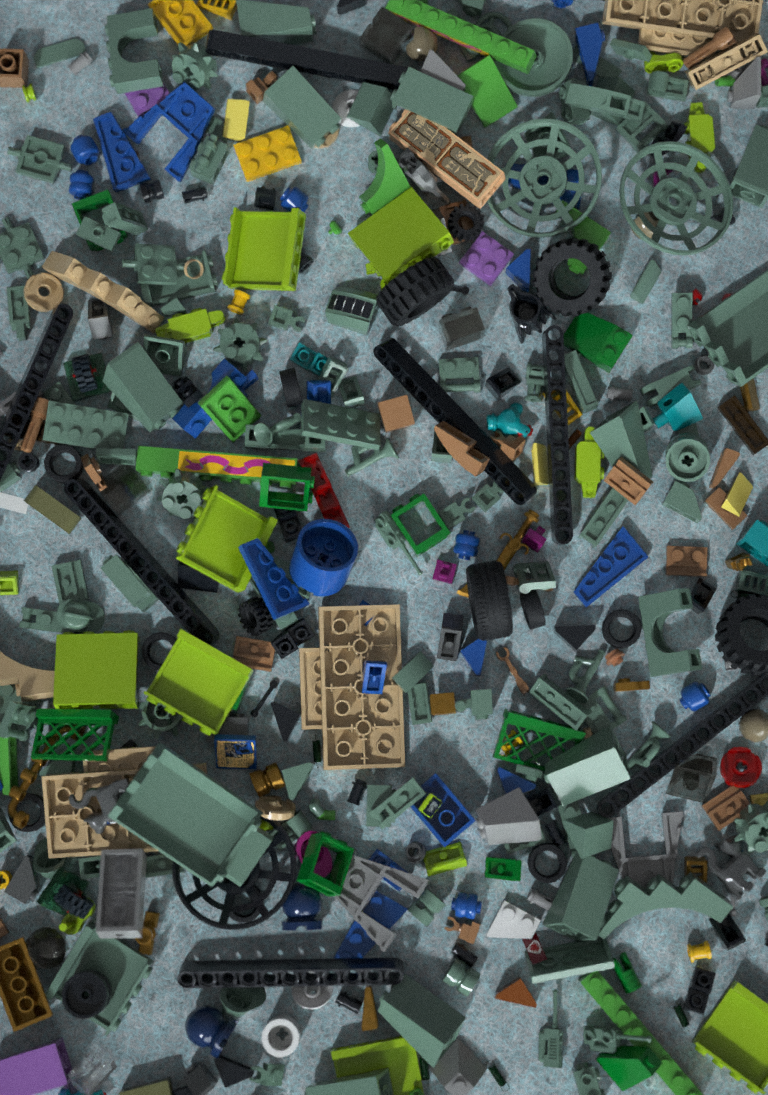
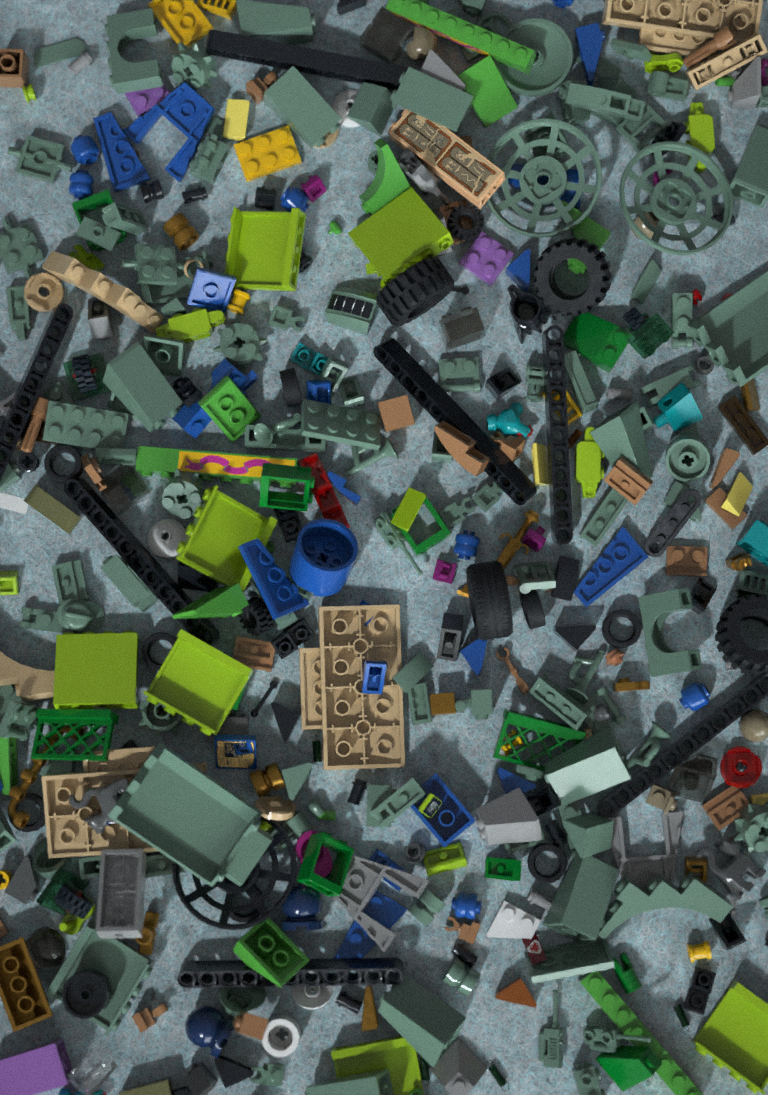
(87, 259): none -> lime plate
(146, 1018): none -> medium nougat piece
(167, 547): none -> white dish
(179, 229): none -> pearl gold wheel
(211, 289): none -> tile
(217, 603): none -> bright green slope
(250, 1025): none -> medium nougat brick
(270, 953): none -> bright green slope
(313, 188): none -> magenta tile
(339, 484): none -> blue slope
(408, 509): none -> lime slope
(566, 576): none -> black slope
(600, 713): none -> dark grey hinge
(646, 332): none -> clear green plate
(662, 798): none -> dark tan bracket
(673, 522): none -> black plate

